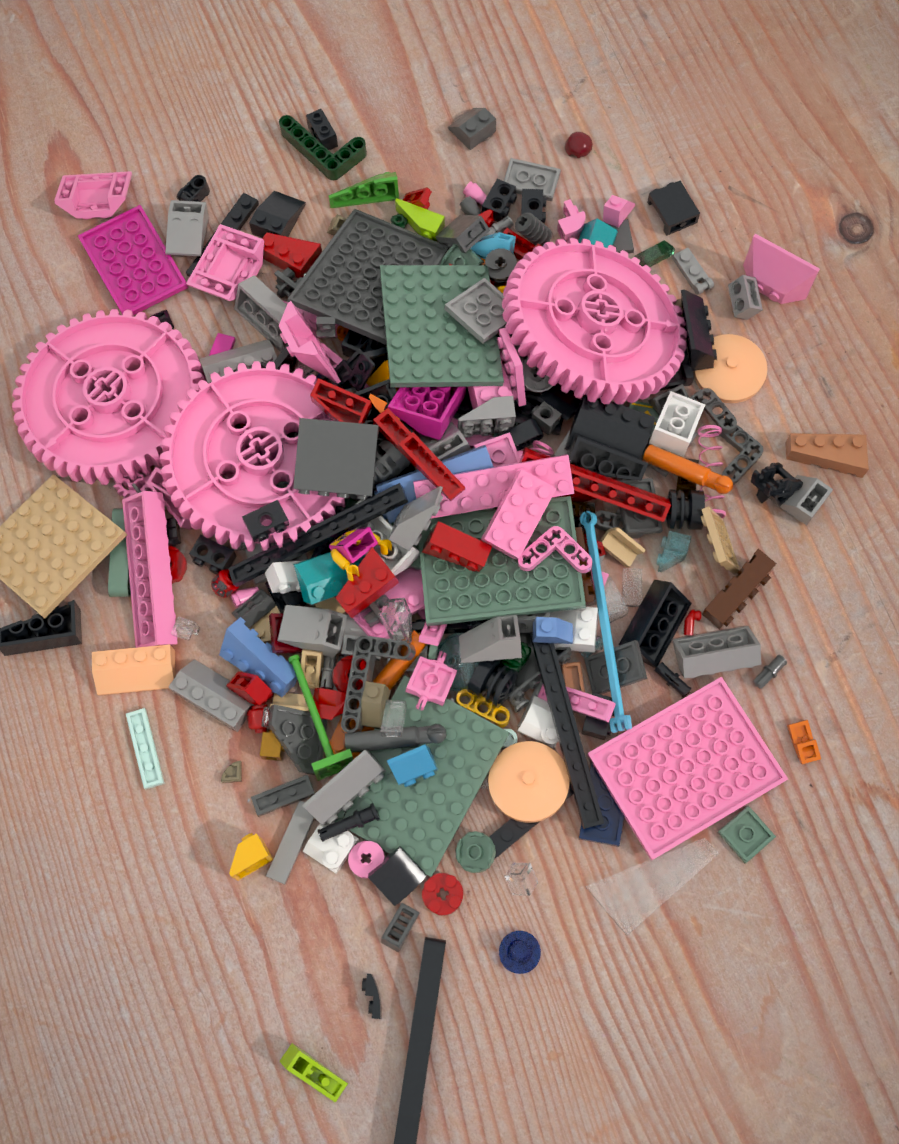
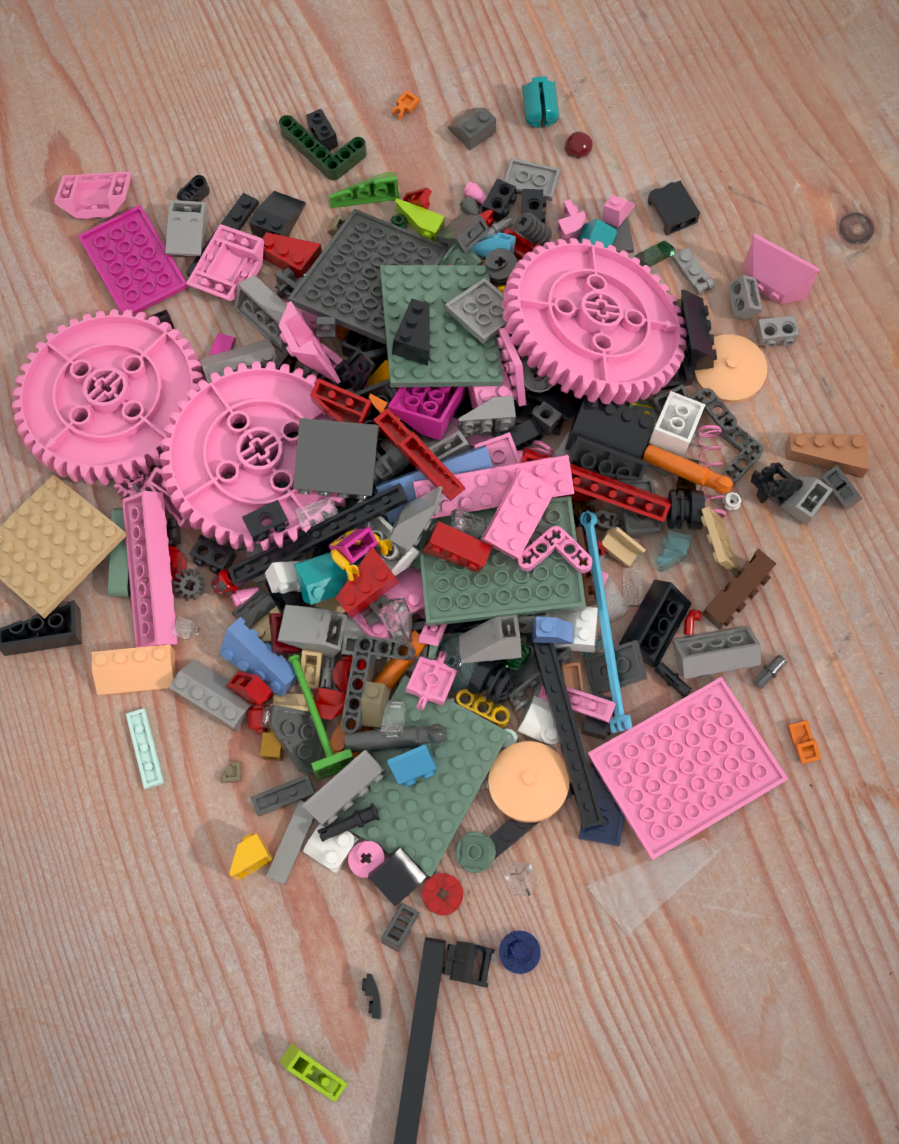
(194, 587): none -> dark grey gear
(316, 512): none -> clear tile
(405, 103): none -> orange plate
(413, 334): none -> black wedge
(461, 963): none -> black piece
(468, 523): none -> clear slope
(542, 90): none -> teal cylinder
(735, 498): none -> white plate
(746, 834): sand green tile -> none
(776, 328): none -> light grey brick
(842, 487): none -> dark grey brick

